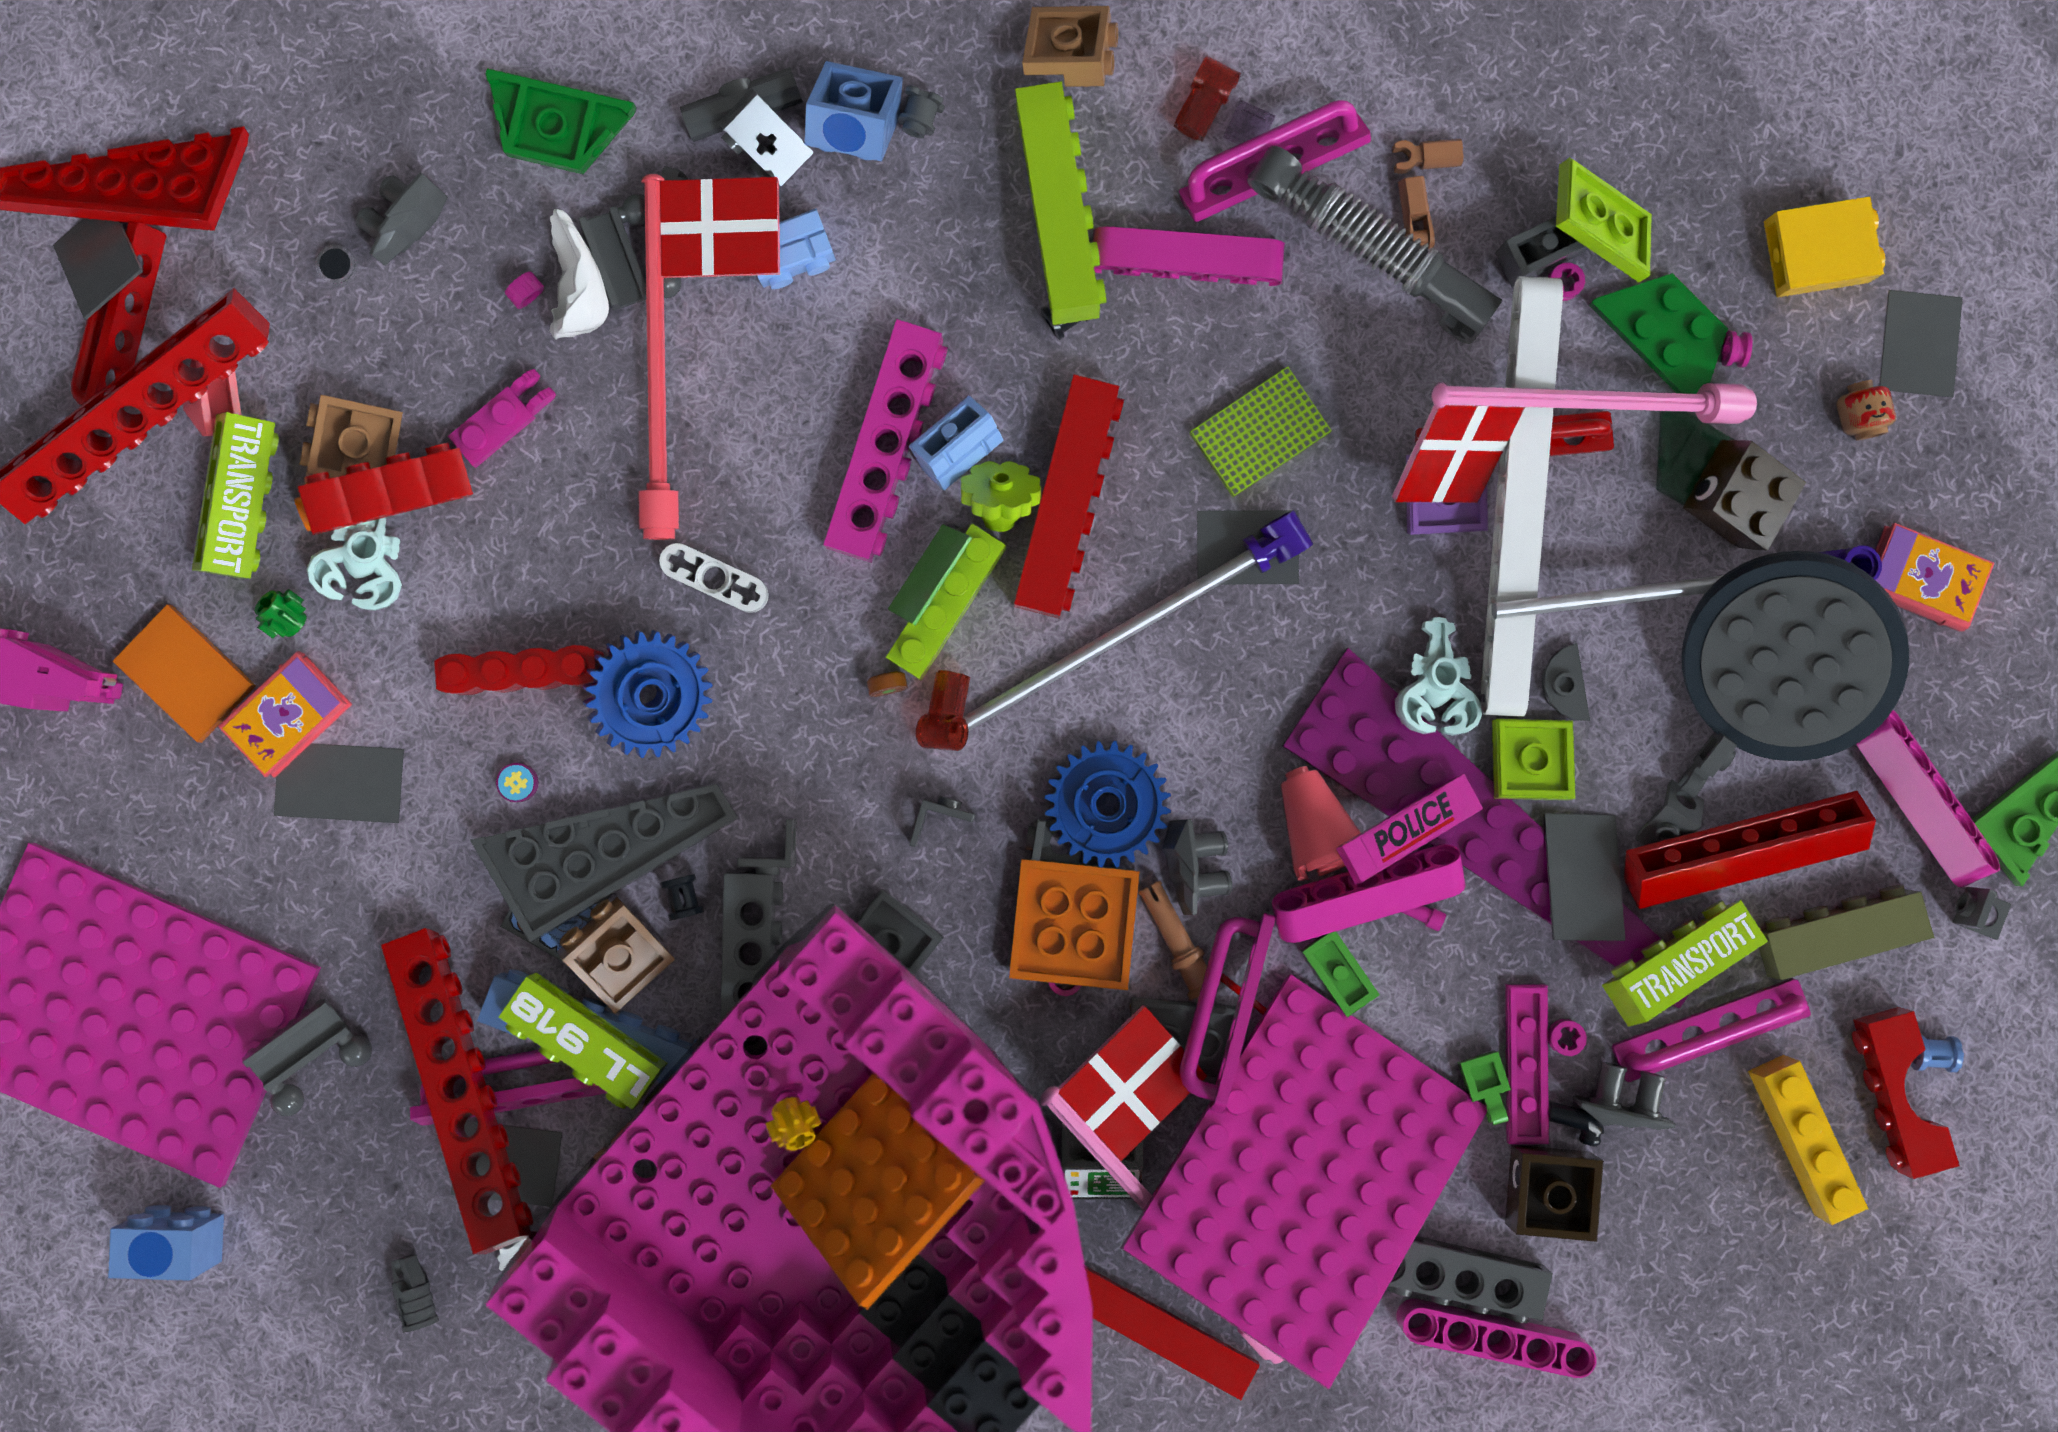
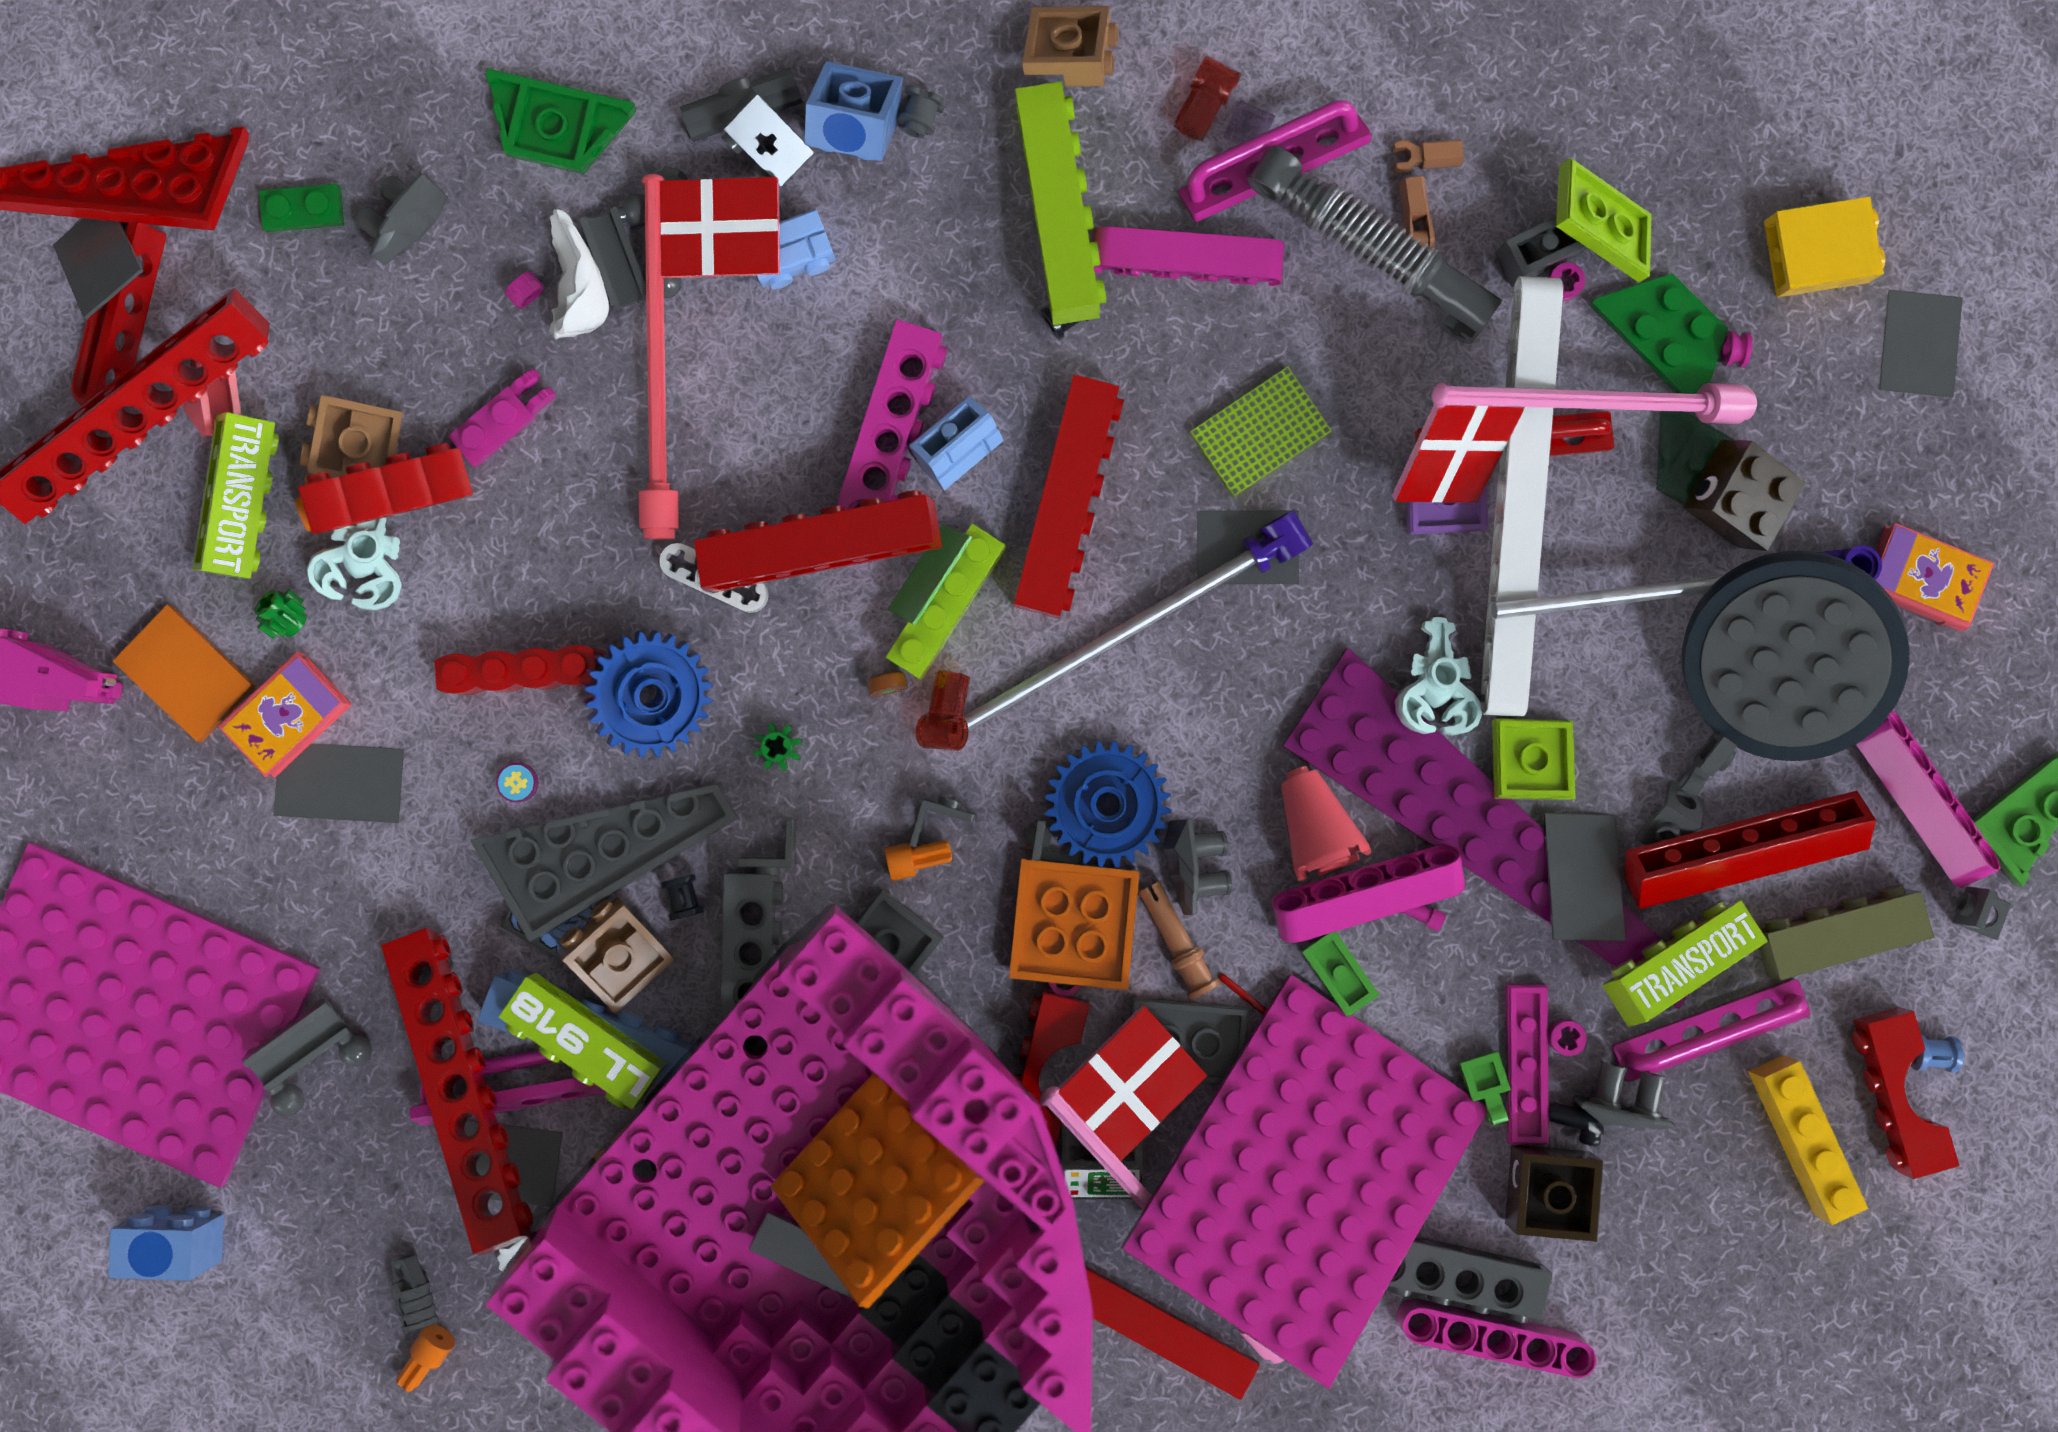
(301, 208): none -> green plate
(336, 265): tile -> none
(426, 1353): none -> orange piece
(788, 743): none -> green gear
(789, 1246): none -> dark grey tile
(793, 1123): yellow gear -> none
(818, 542): none -> red brick
(905, 860): none -> orange piece
(1000, 493): lime plant -> none
(1057, 1025): none -> red arch
(1220, 1093): dark pink piece -> none
(1409, 828): dark pink tile -> none
(1564, 684): dark grey plate -> none
(1866, 410): medium nougat head -> none

